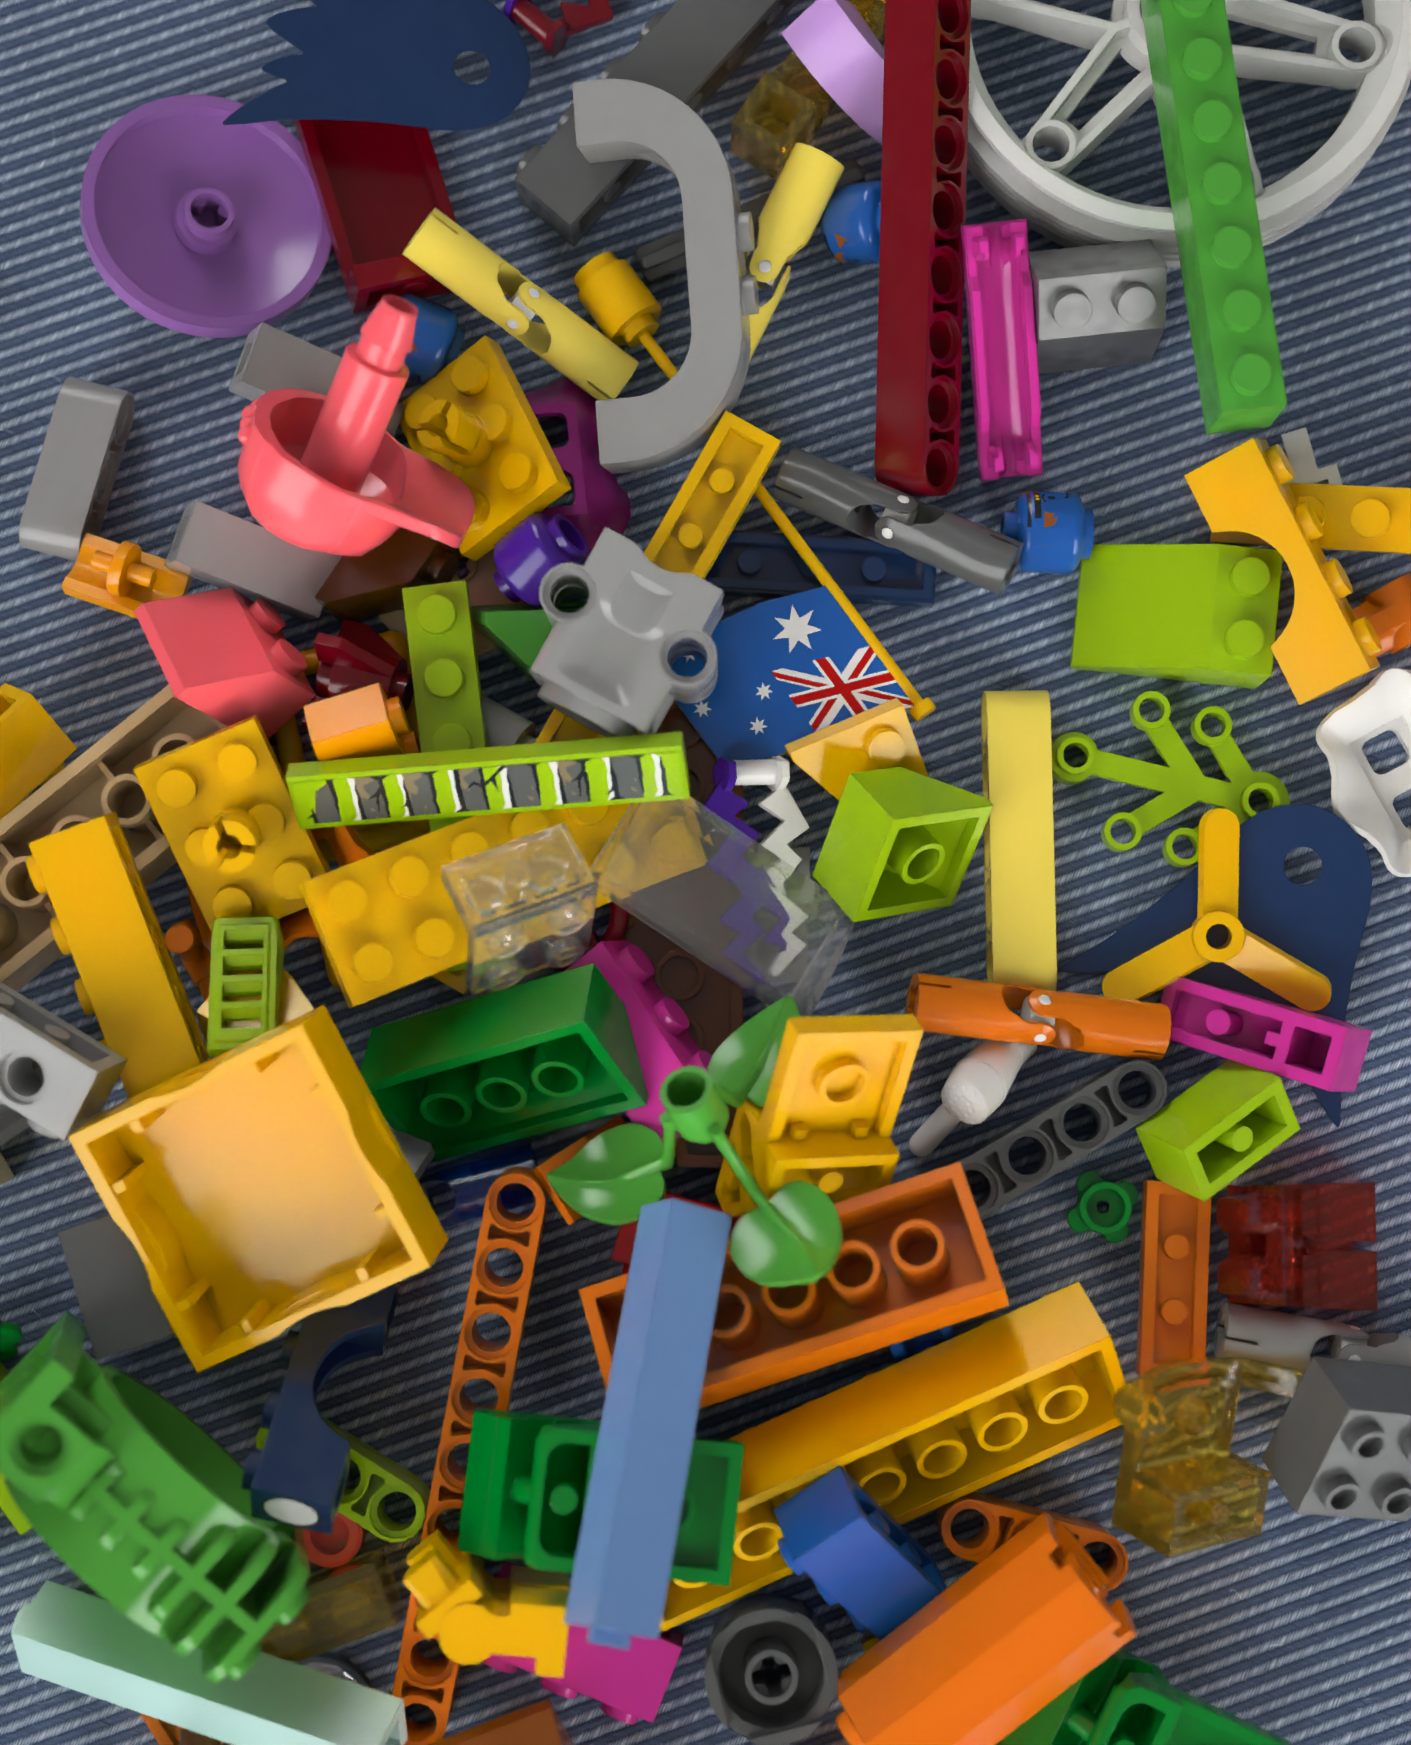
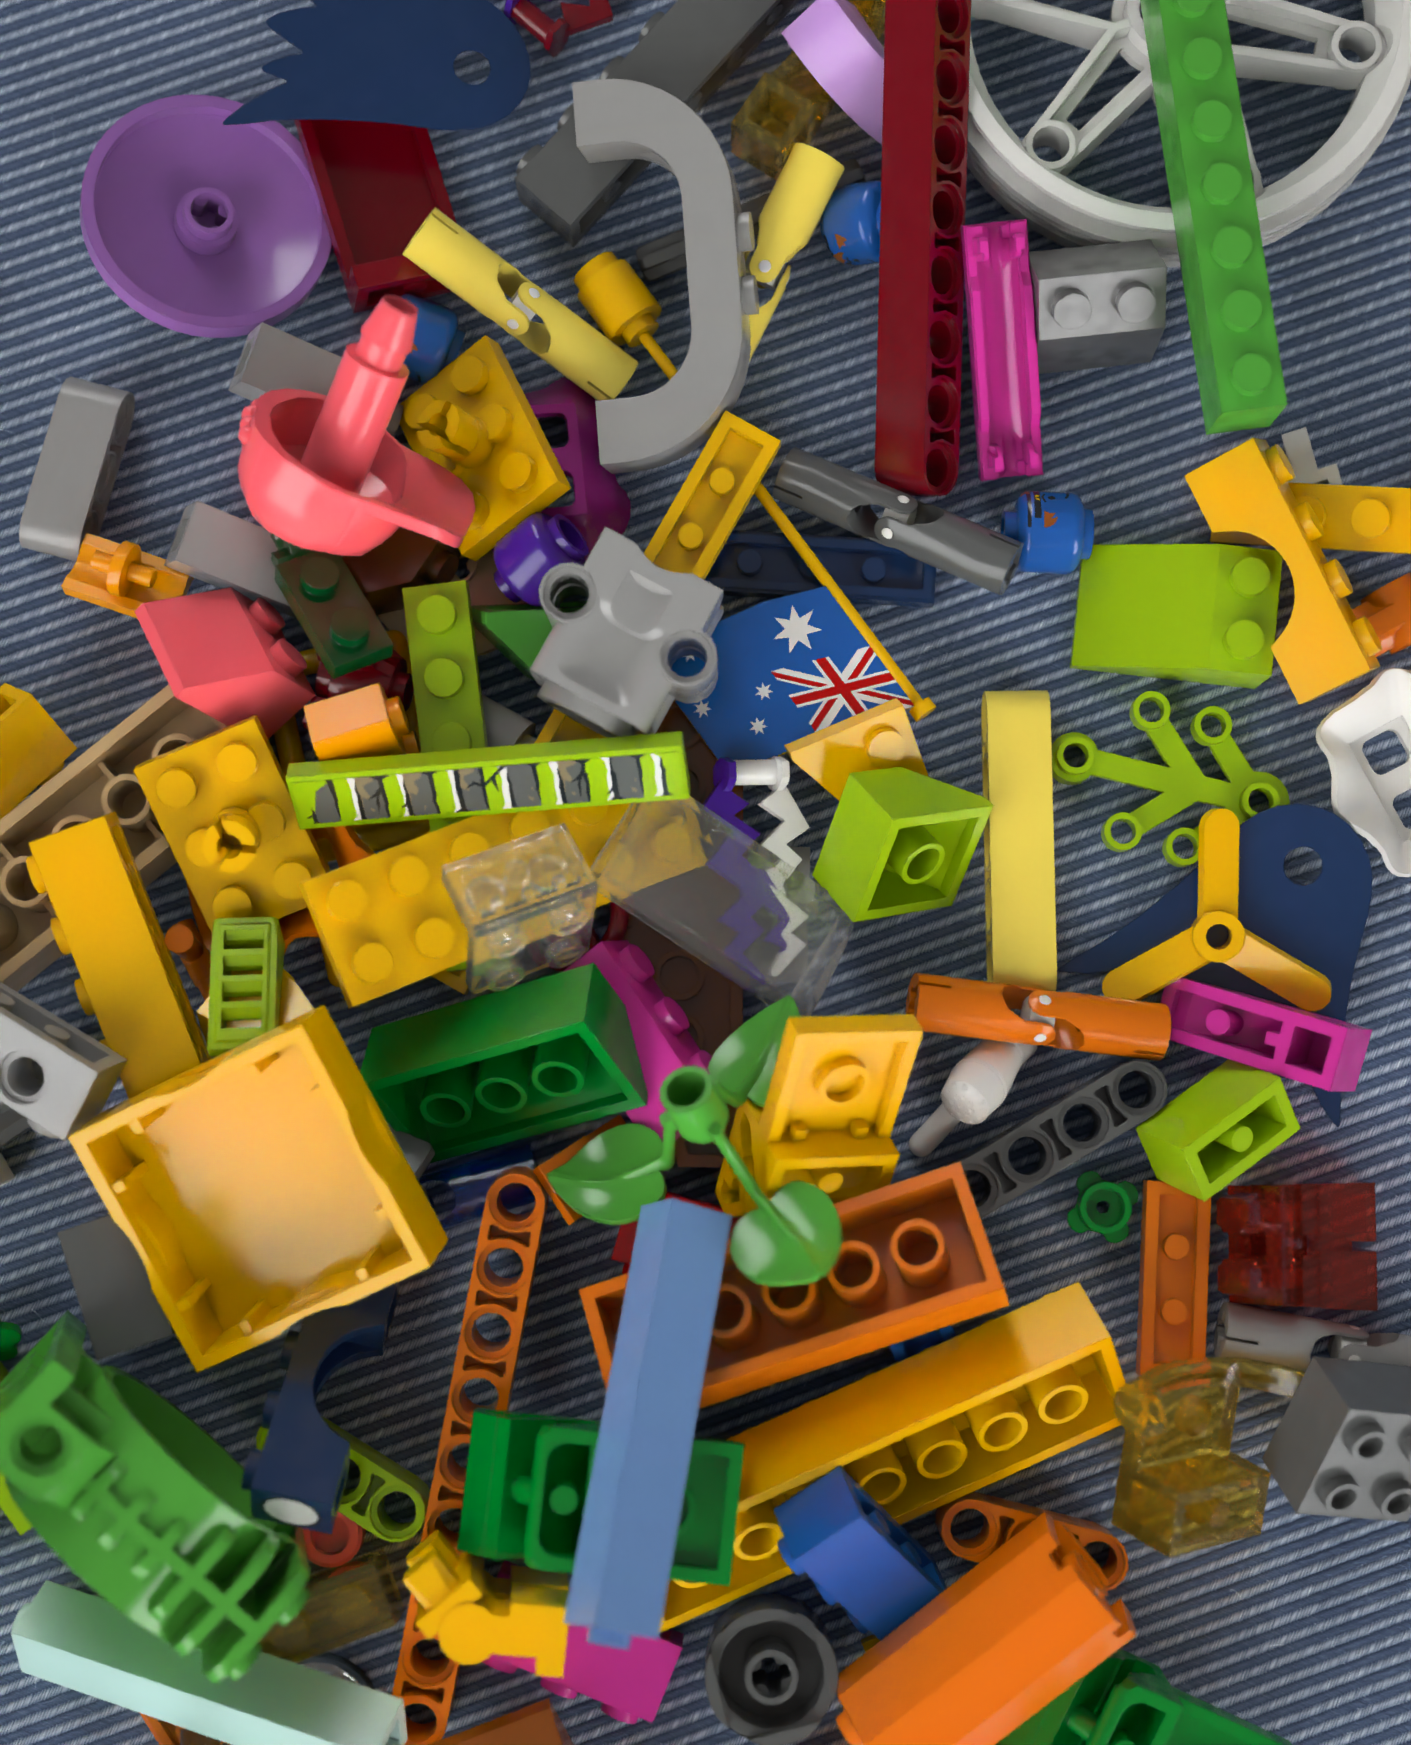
(330, 608): none -> hinge

